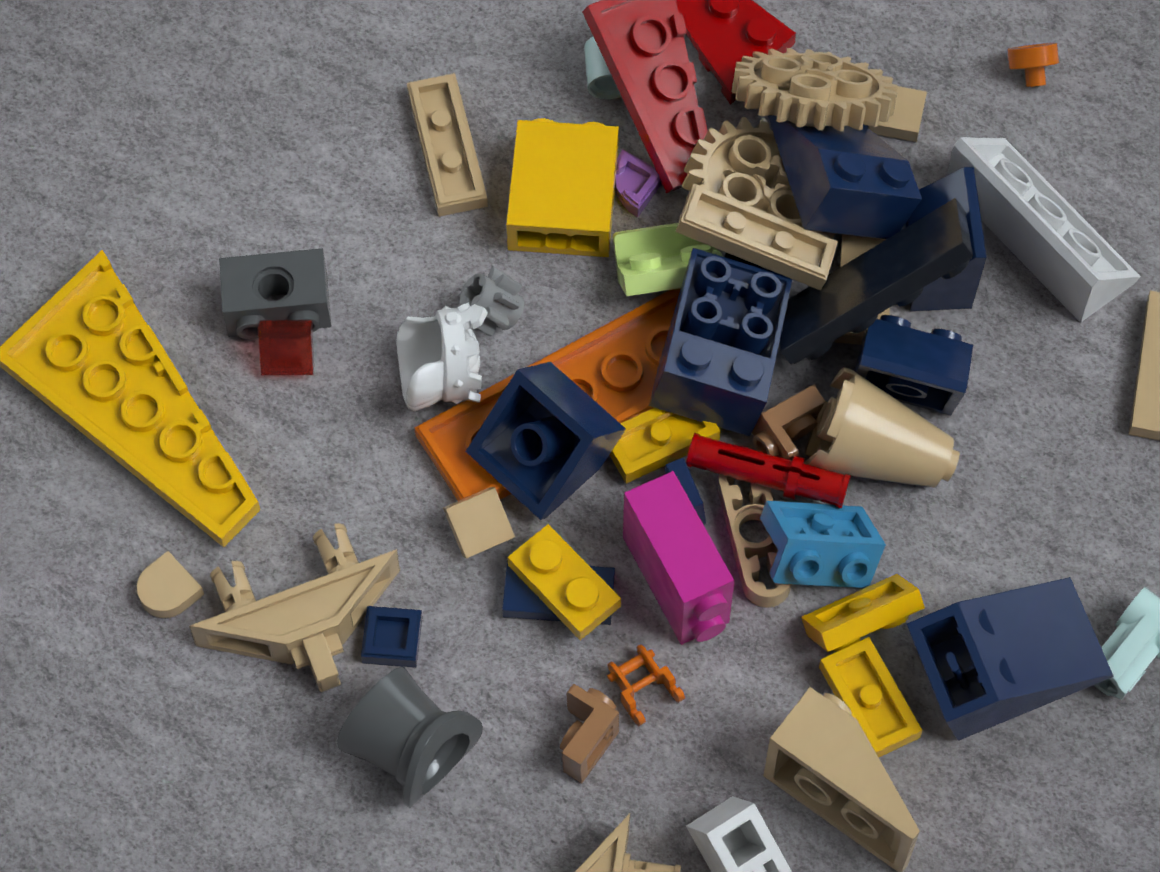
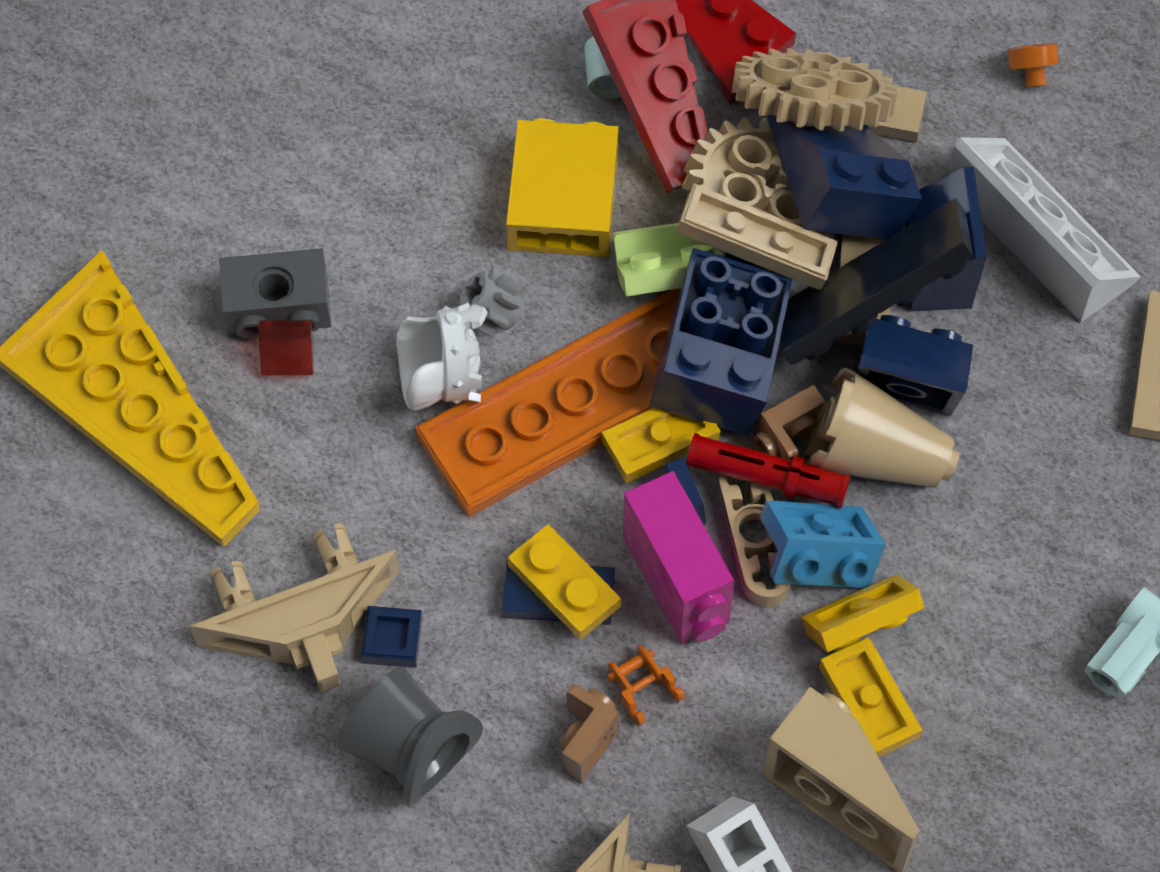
(167, 588): tan tile -> none
(447, 145): tan tile -> none
(479, 522): tan tile -> none
(544, 438): dark blue slope -> none
(635, 182): medium lavender tile -> none
(1008, 654): dark blue slope -> none

